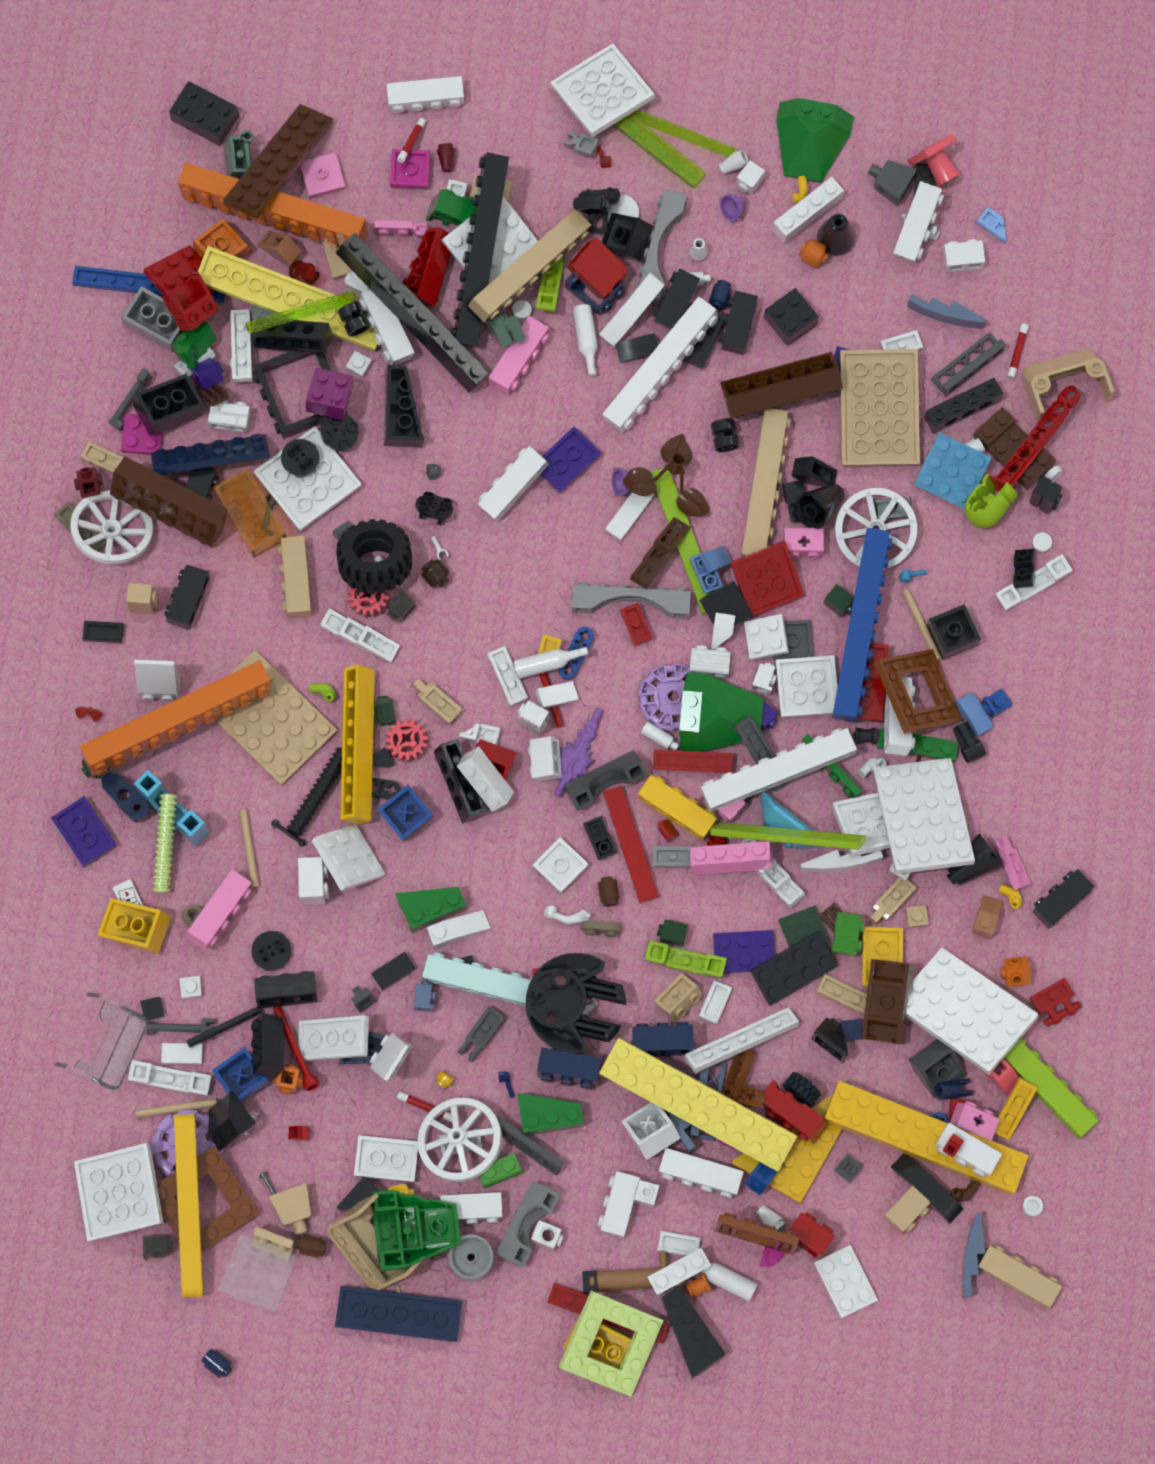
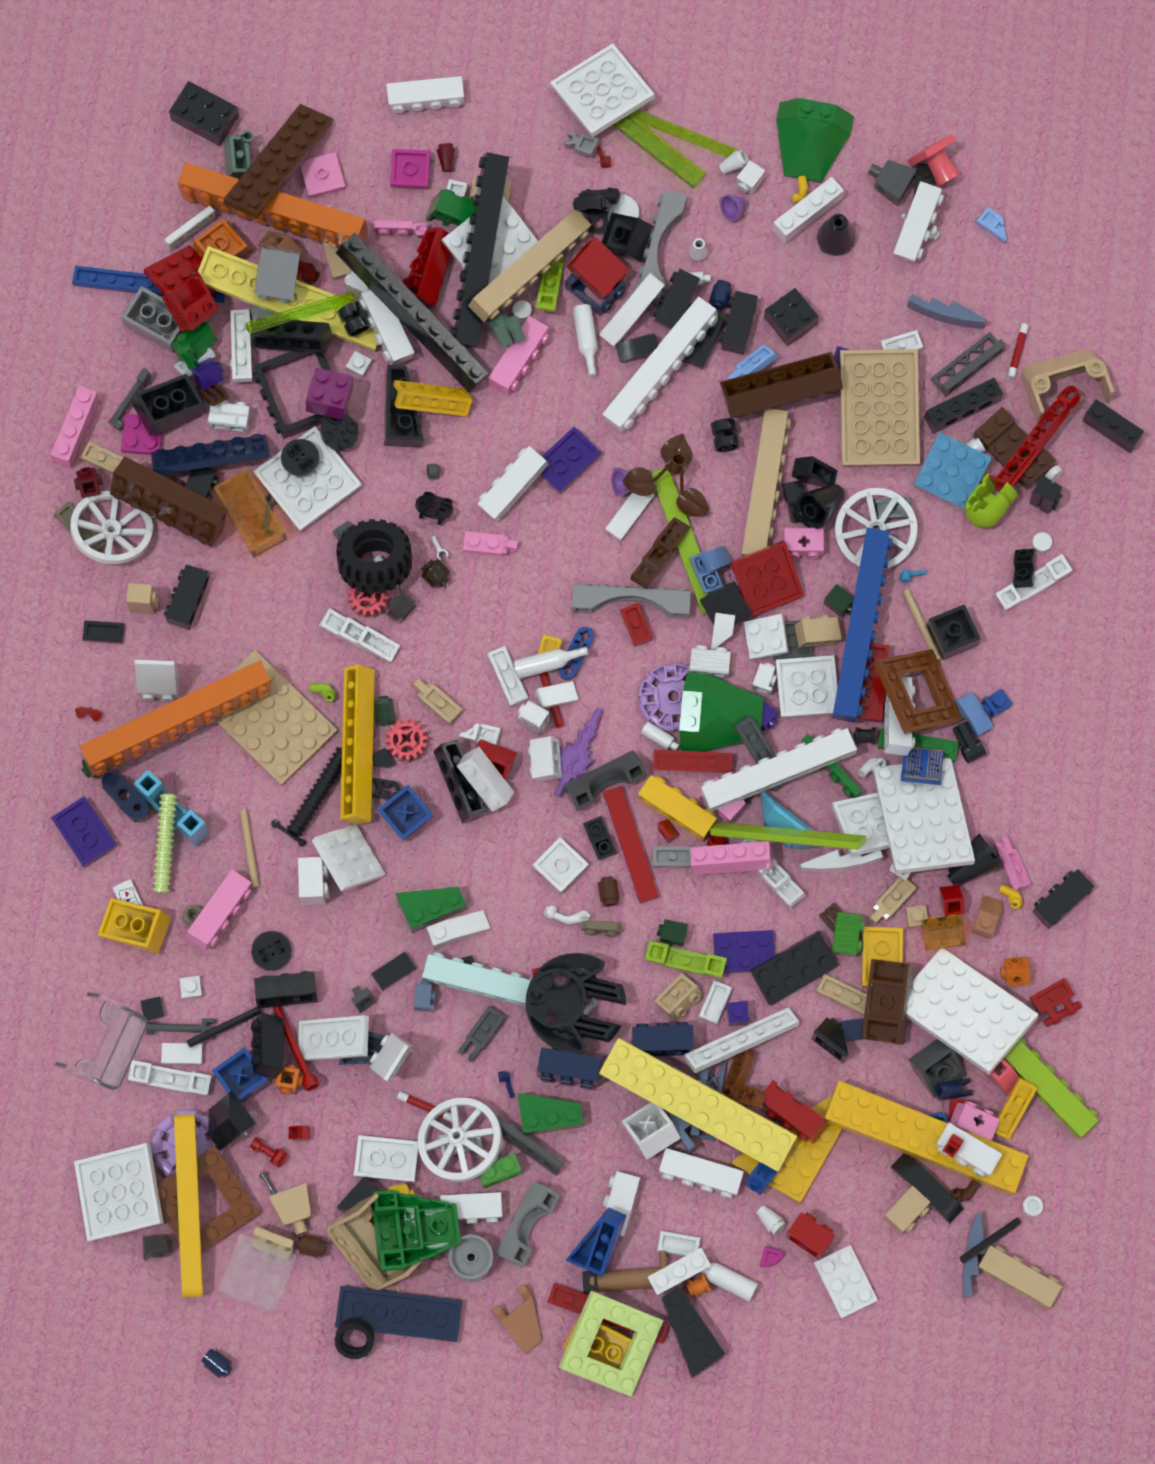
(75, 426): none -> bright pink brick
(175, 1108): tan bar -> none
(190, 228): none -> white tile
(276, 273): none -> light grey slope
(277, 1157): none -> red bar
(295, 577): tan brick -> none
(354, 1352): none -> black tyre
(411, 140): red bar -> none
(432, 398): none -> yellow fence
(444, 1079): yellow plate -> none
(488, 543): none -> bright pink hinge
(521, 1322): none -> nougat flag
(543, 1227): white brick -> none
(599, 1244): none -> blue wedge
(646, 1194): white brick -> none
(737, 1013): none -> dark purple brick
(750, 1232): dark orange plate -> none
(754, 362): none -> light blue hinge
(801, 1089): black wheel -> none
(802, 924): clear green tile -> none
(813, 253): orange head -> none
(818, 631): none -> tan brick
(848, 1168): dark grey tile -> none
(922, 766): none -> blue tile
(943, 932): none -> clear yellow brick
(951, 900): none -> red brick
(963, 255): white brick -> none
(990, 1240): none -> black bar
(1113, 426): none -> black brick

